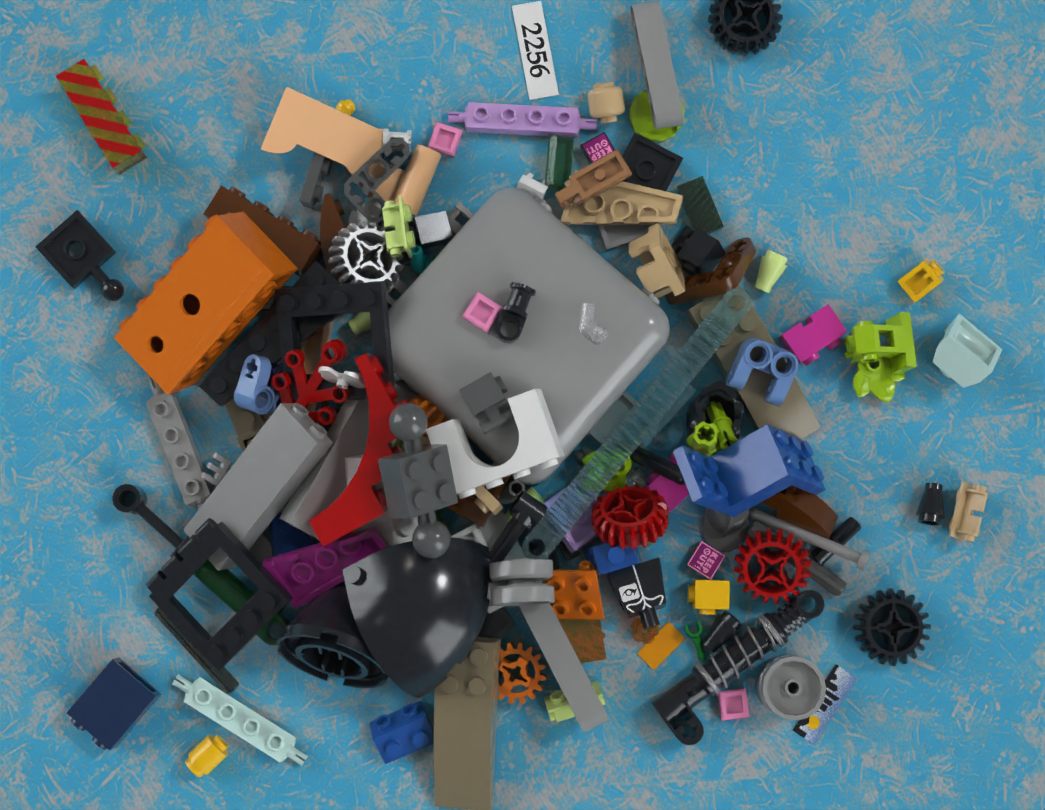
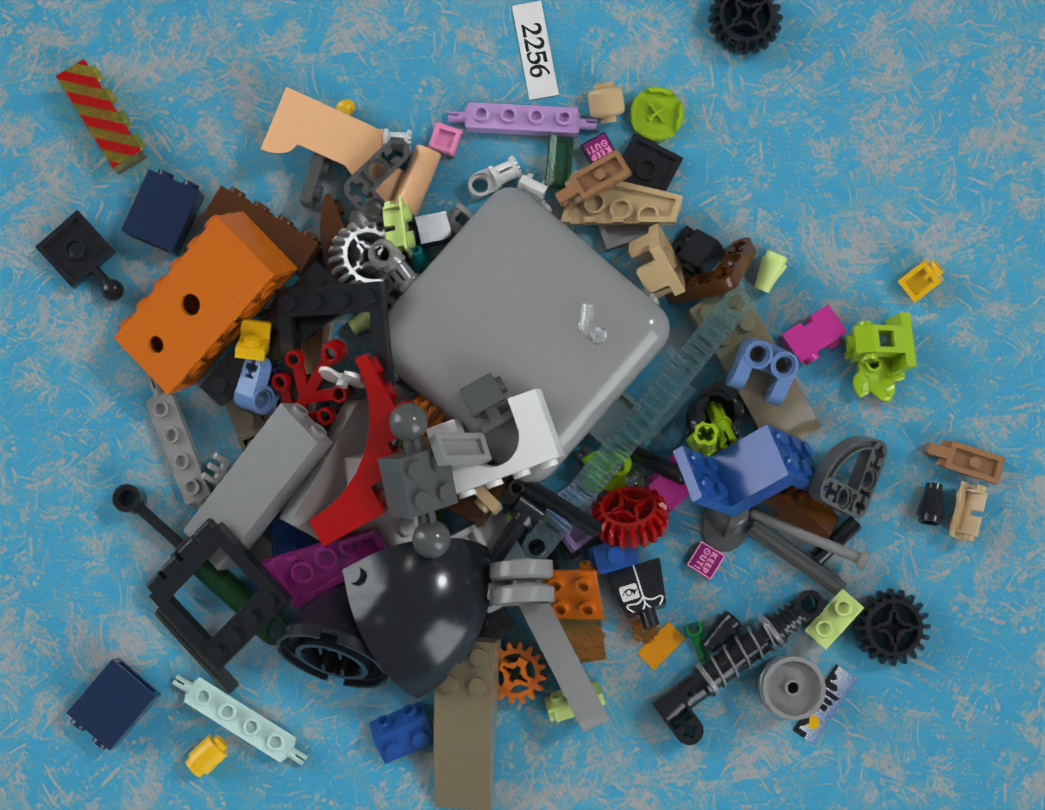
(163, 211): none -> dark blue brick
(254, 340): none -> yellow bracket
(394, 264): none -> light grey connector
(460, 449): none -> light grey tile
(482, 312): bright pink tile -> none
(495, 177): none -> white connector
(514, 313): black connector -> none
(563, 508): none -> black axle
(656, 65): light grey beam -> none
(700, 206): tile -> none
(709, 595): yellow brick -> none
(733, 704): bright pink tile -> none
(756, 581): red gear -> none
(834, 619): none -> yellowish green hinge
(856, 495): none -> dark grey beam
(966, 353): light aqua brick -> none
(967, 460): none -> medium nougat hinge

